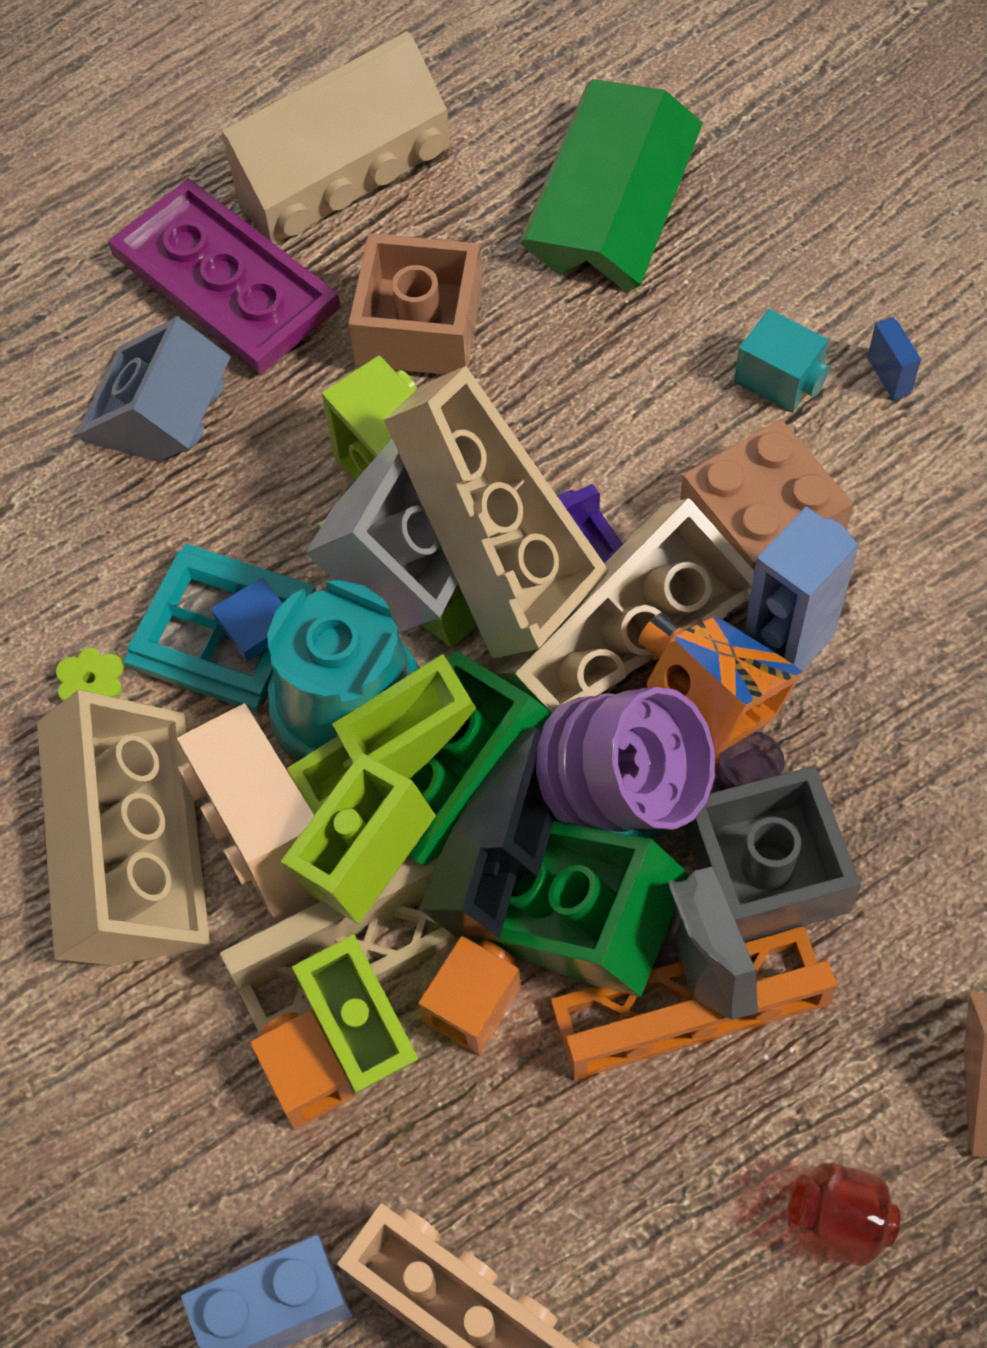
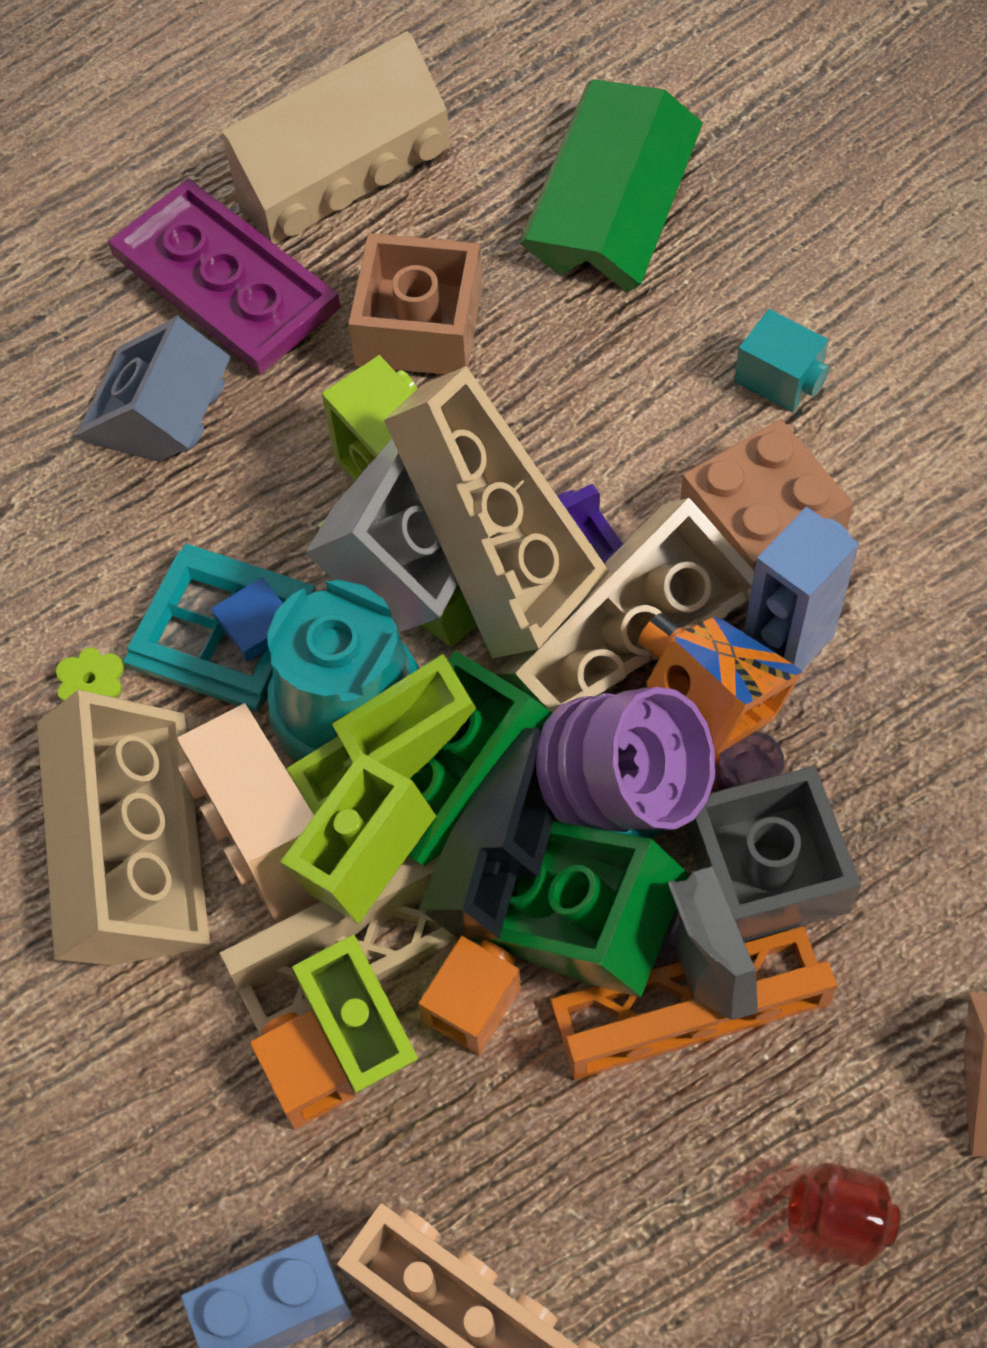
(893, 358): blue tile -> none

